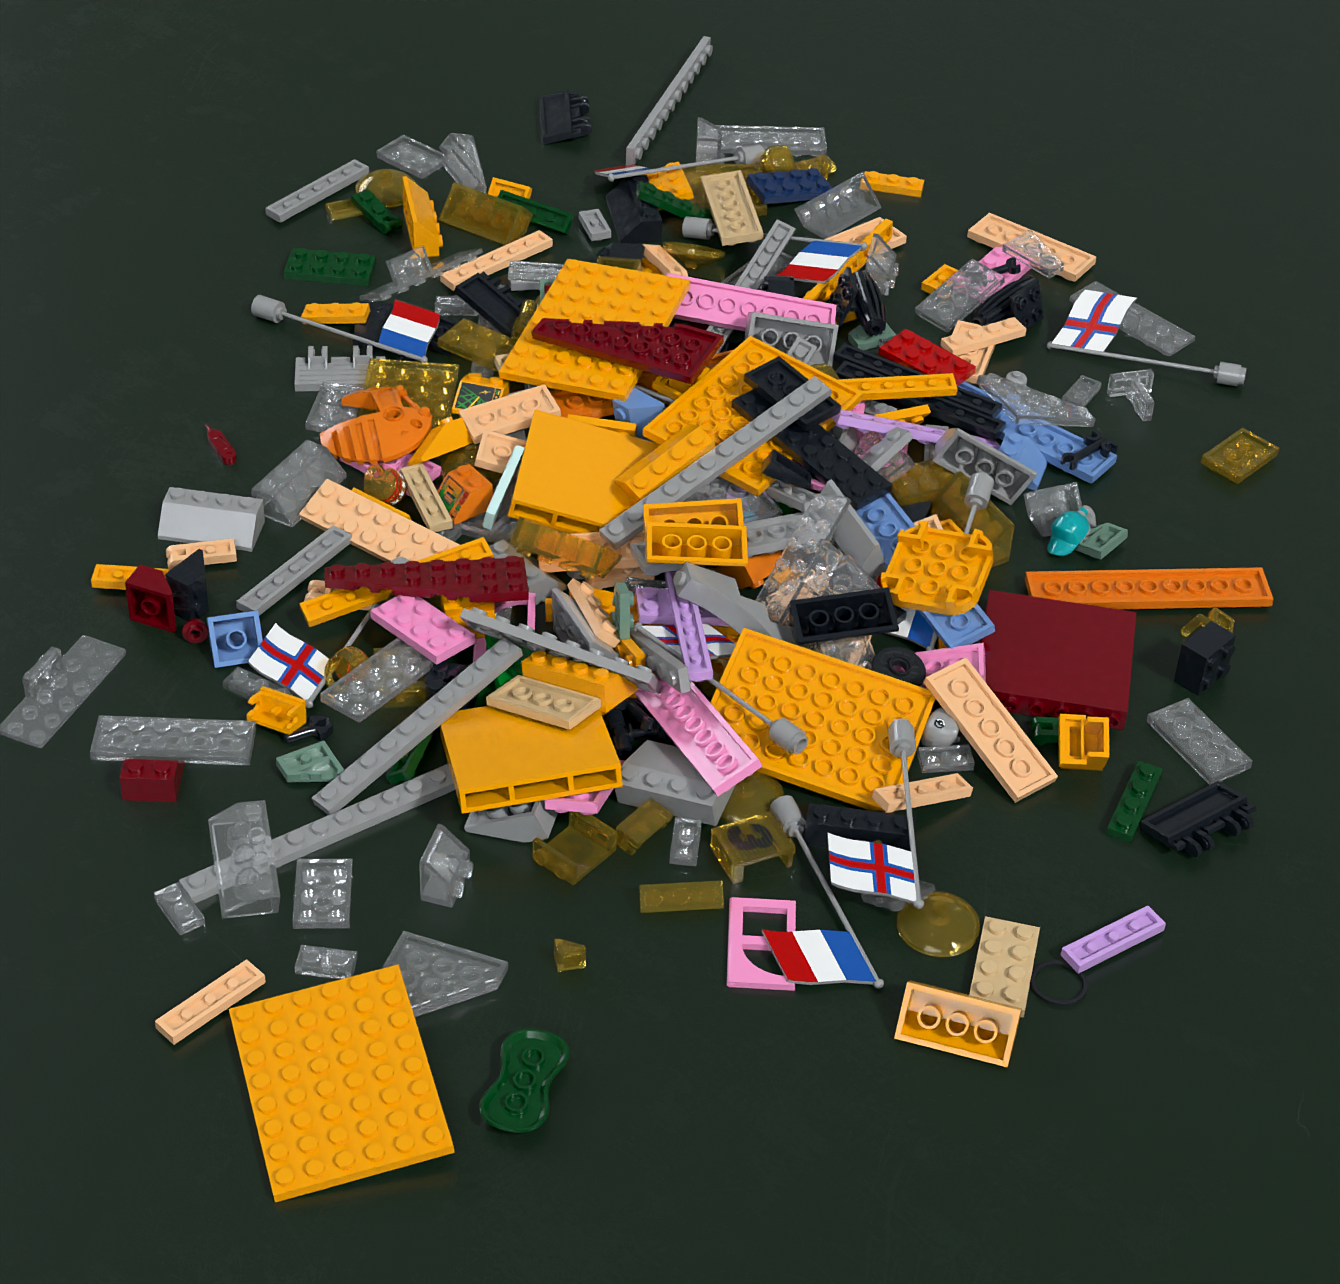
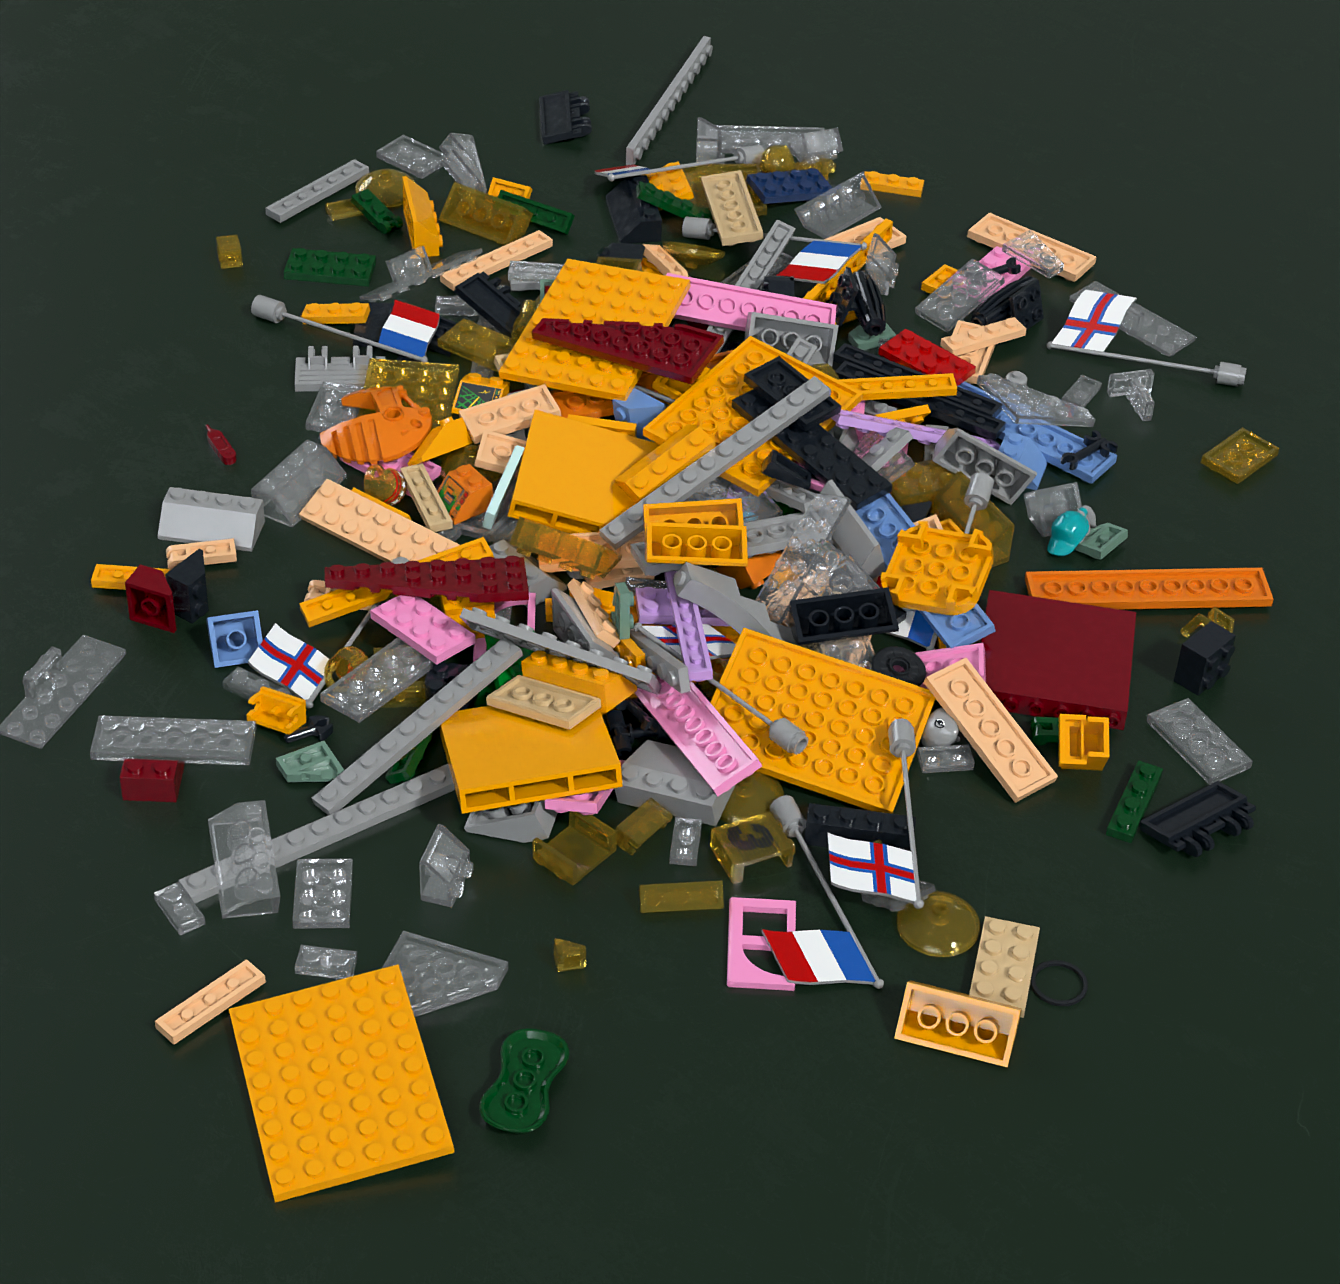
(195, 624): dark red plate -> none
(229, 251): none -> clear yellow brick
(294, 571): light grey plate -> none
(595, 225): light grey plate -> none
(817, 145): none -> clear slope
(922, 792): light nougat plate -> none
(1112, 939): lavender plate -> none

